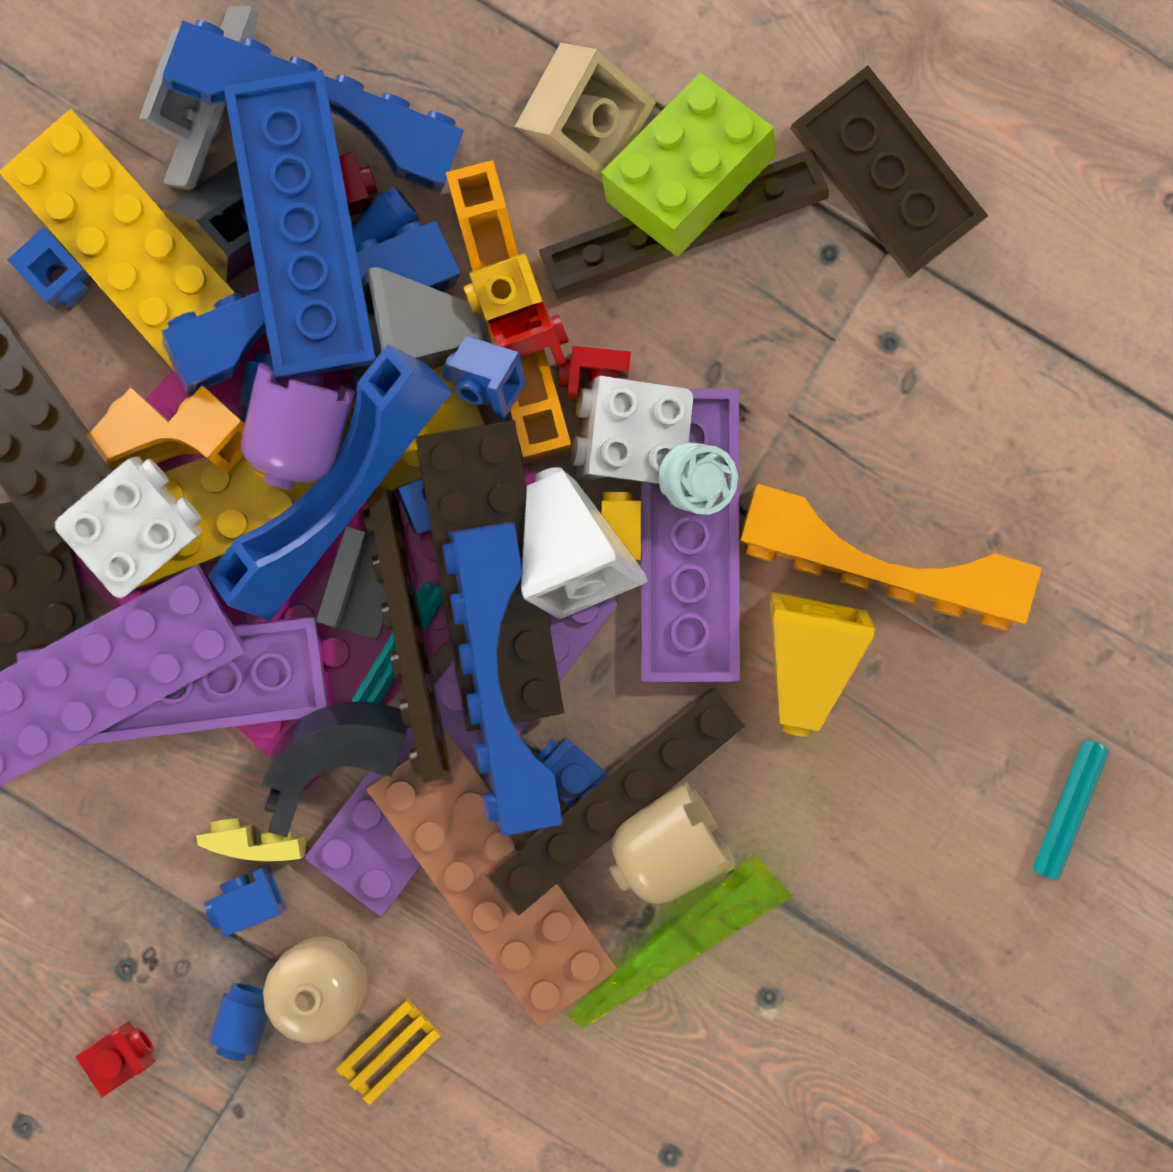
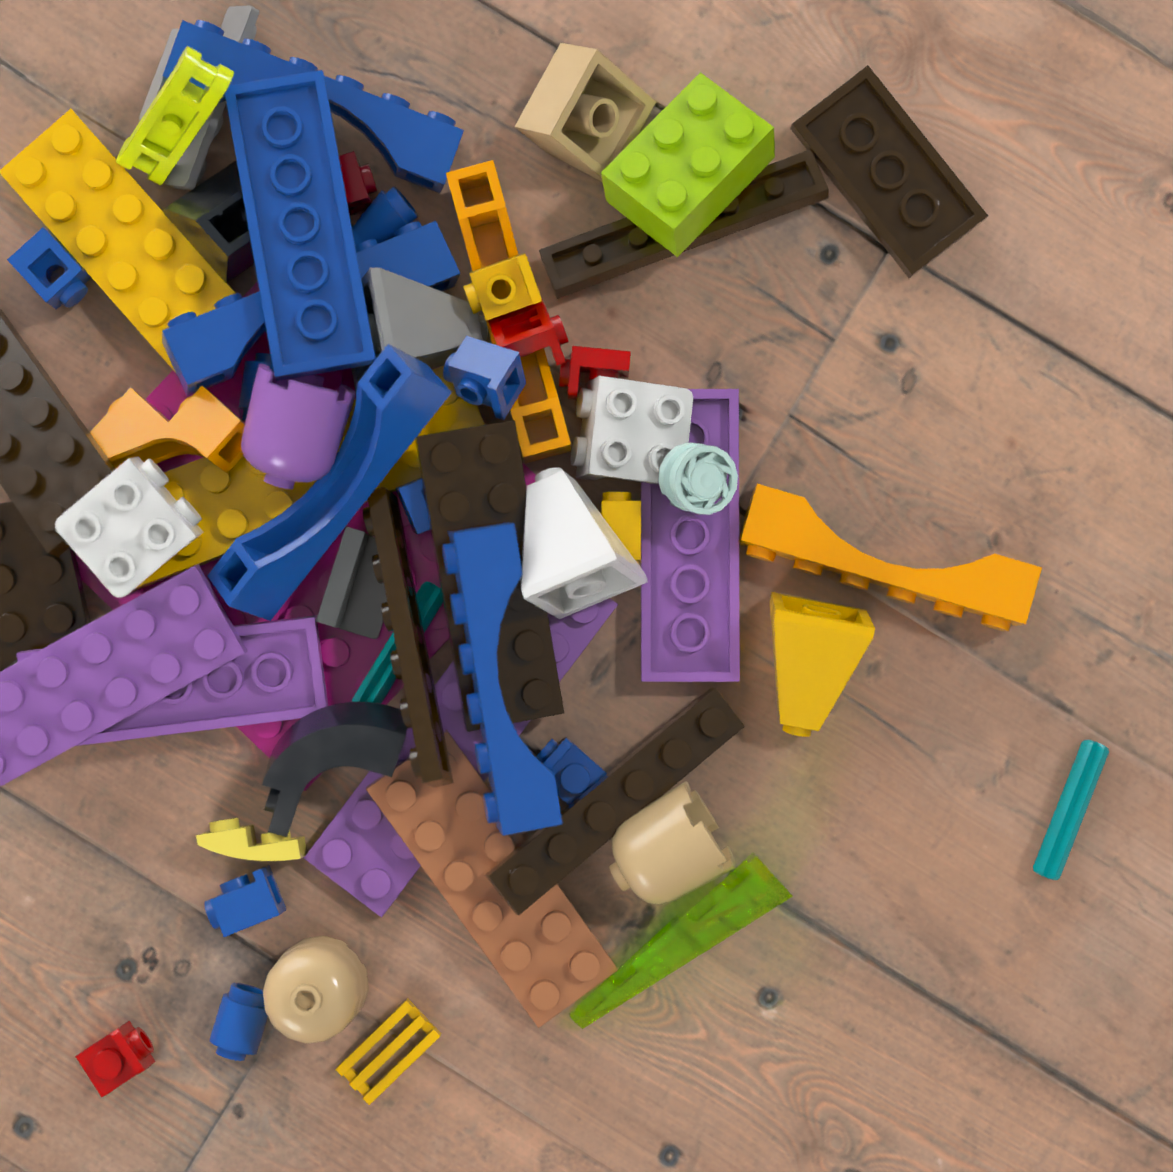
(175, 116): none -> neon yellow plate

